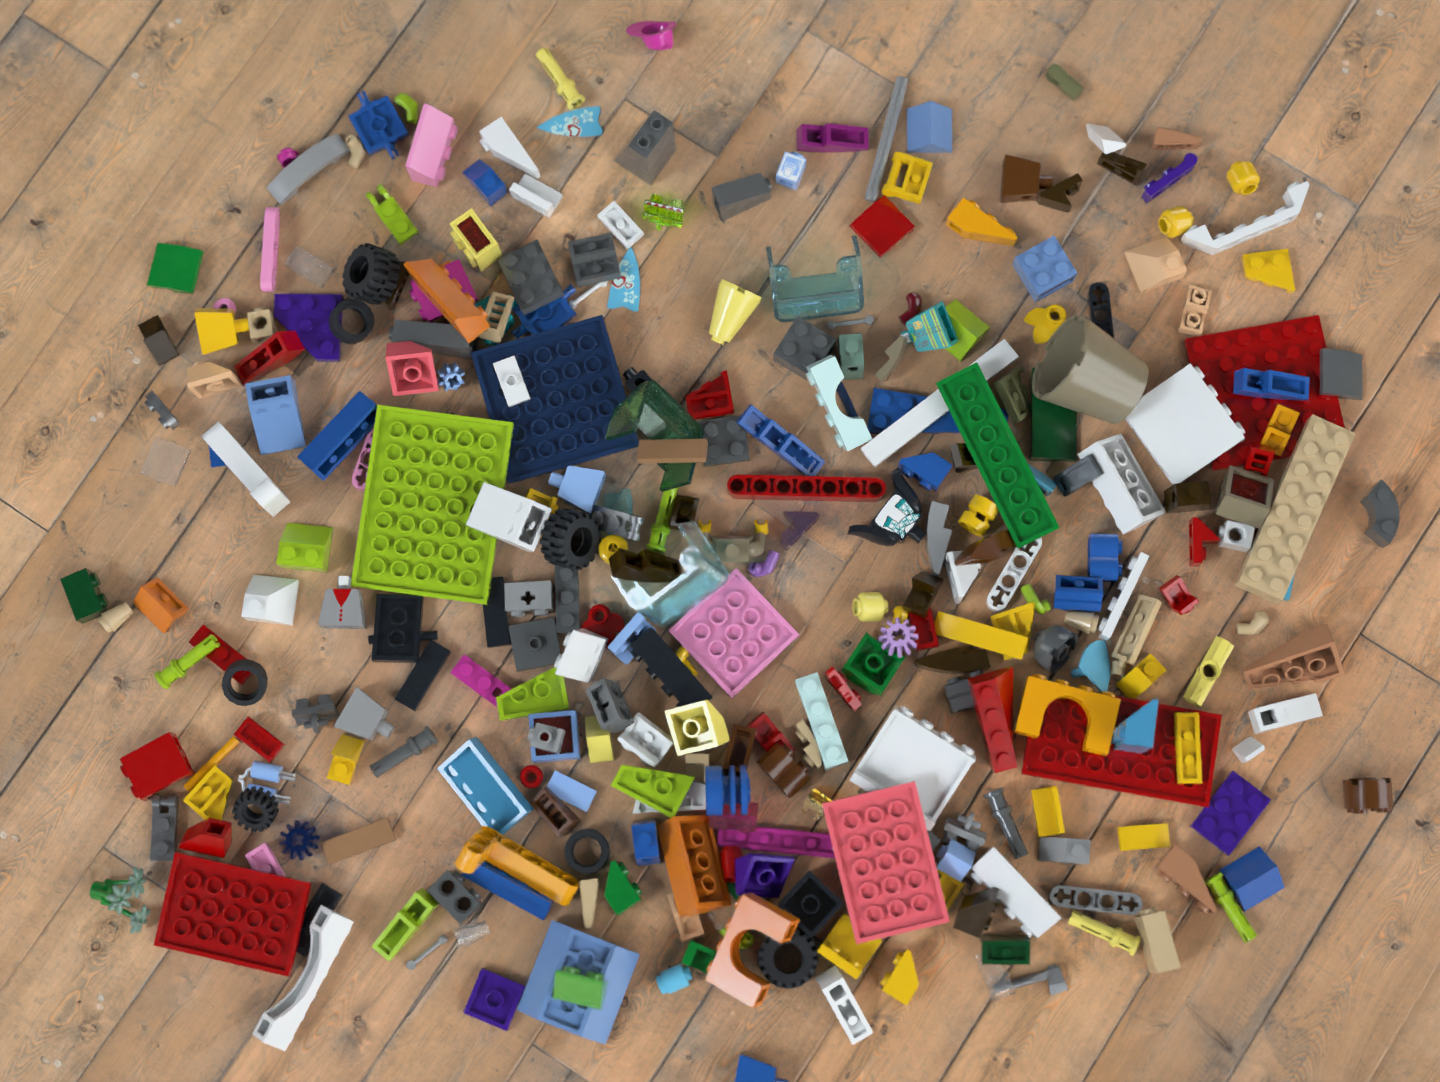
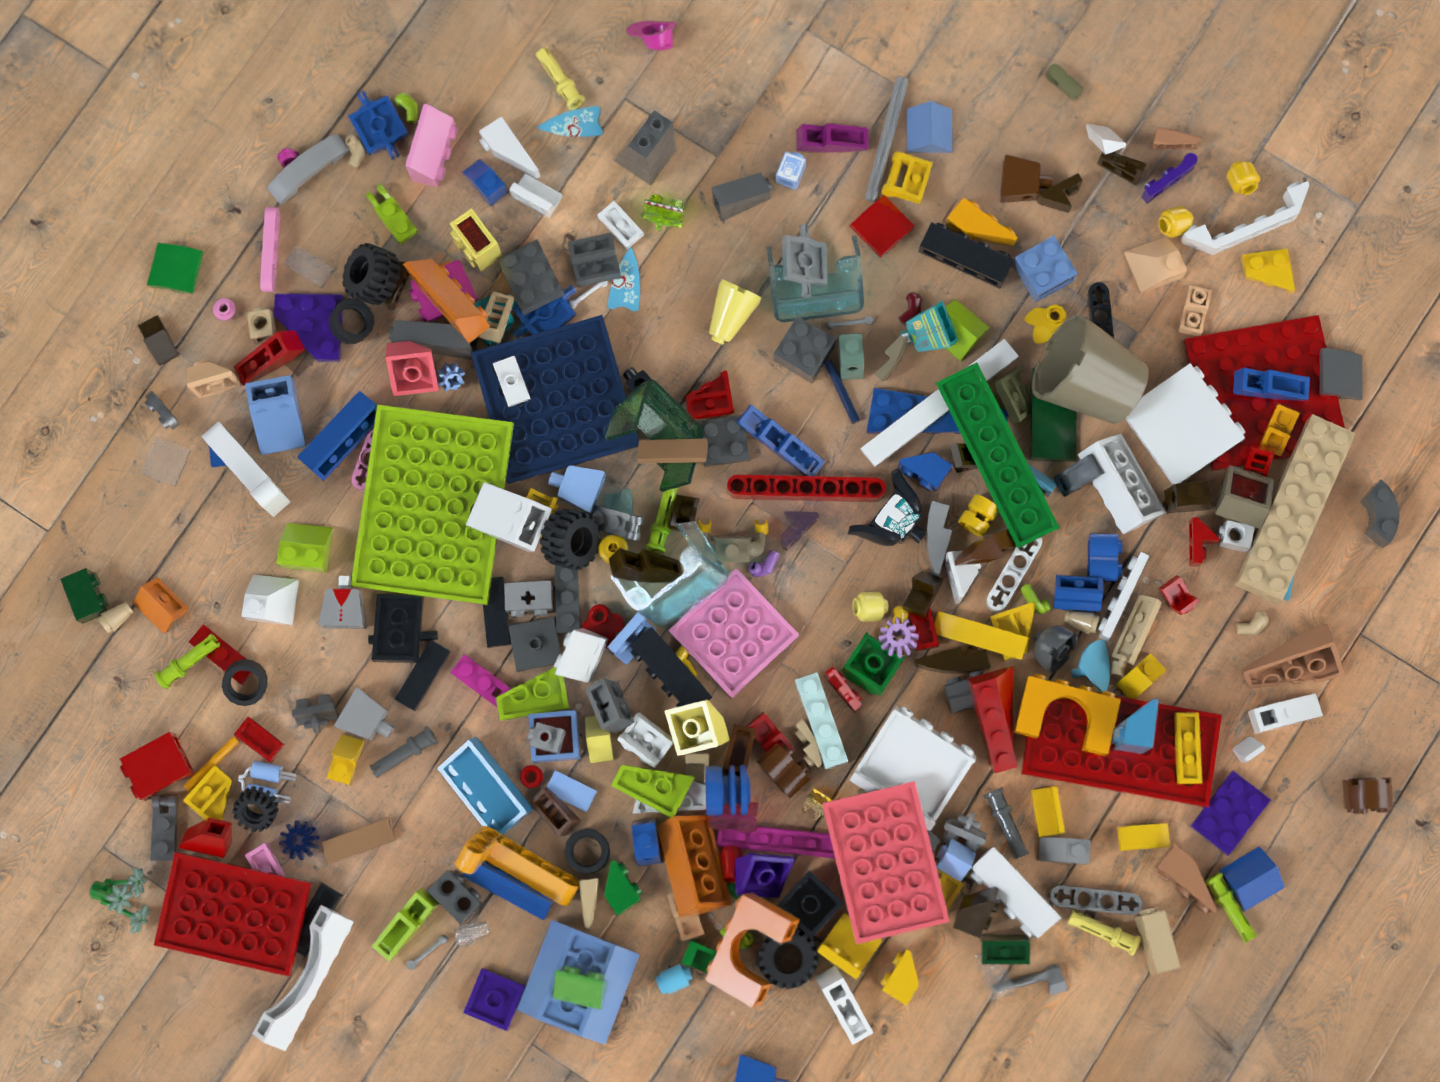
(218, 328): yellow torso -> none
(804, 261): none -> light grey plate
(826, 376): light aqua arch -> none
(966, 255): none -> black brick
(1214, 658): light yellow piece -> none

